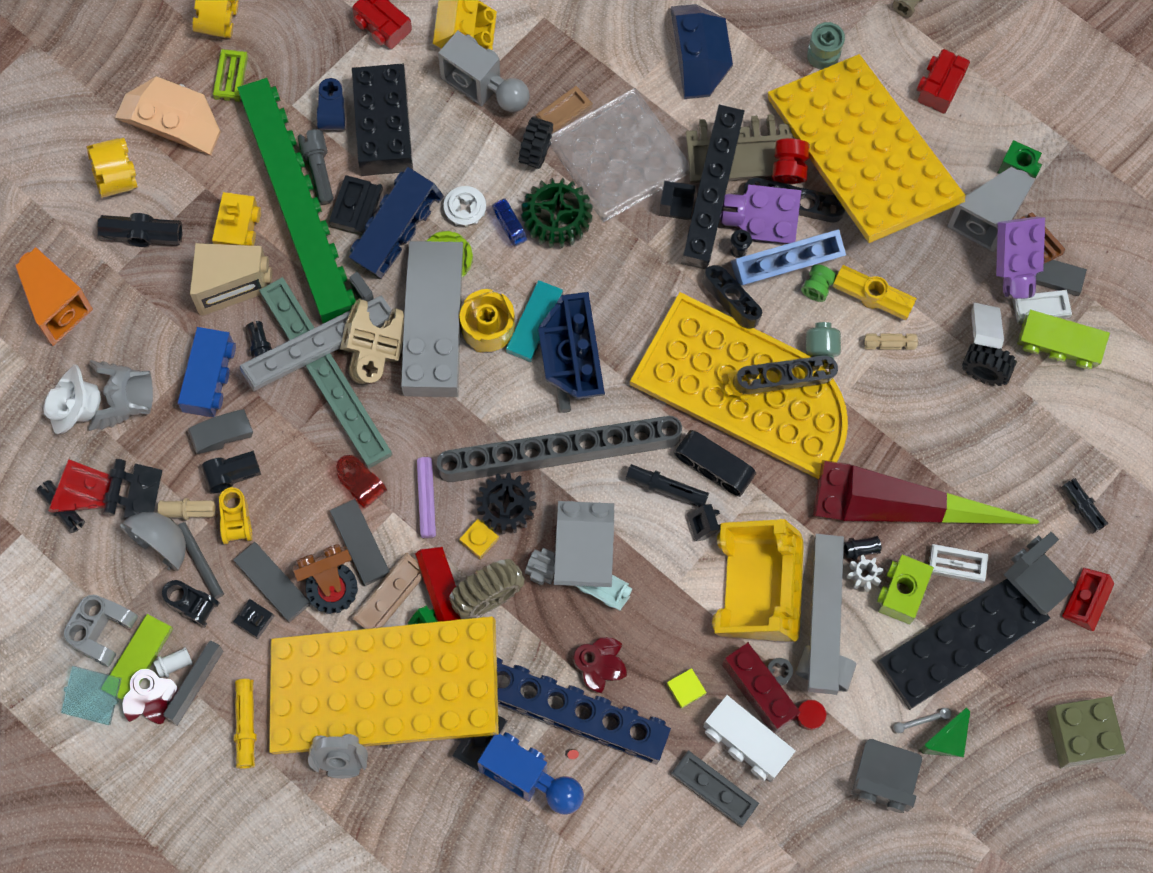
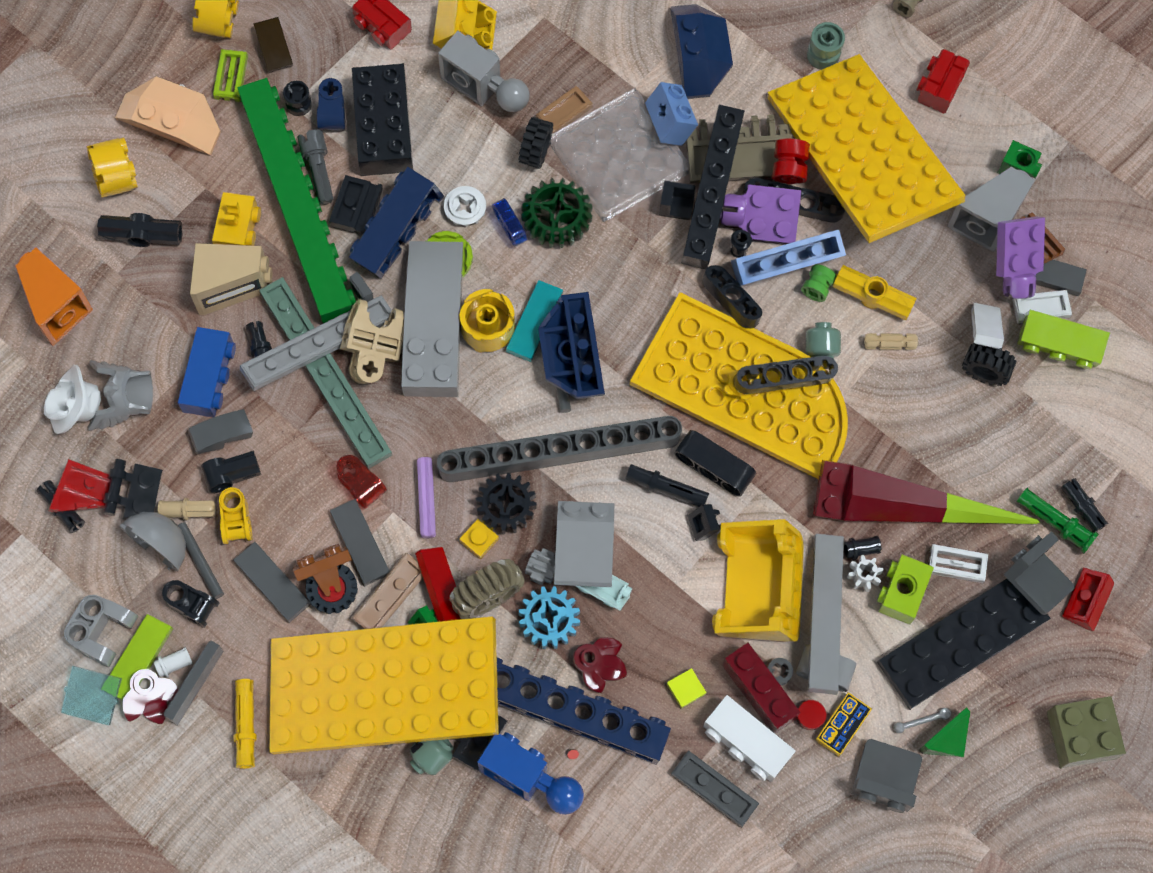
(253, 619): black tile -> none
(273, 44): none -> dark brown slope
(297, 98): none -> black wheel
(338, 755): light grey plate -> none
(431, 756): none -> sand green head
(538, 619): none -> medium azure gear
(671, 113): none -> medium blue brick
(843, 724): none -> tile
(1069, 528): none -> green pin

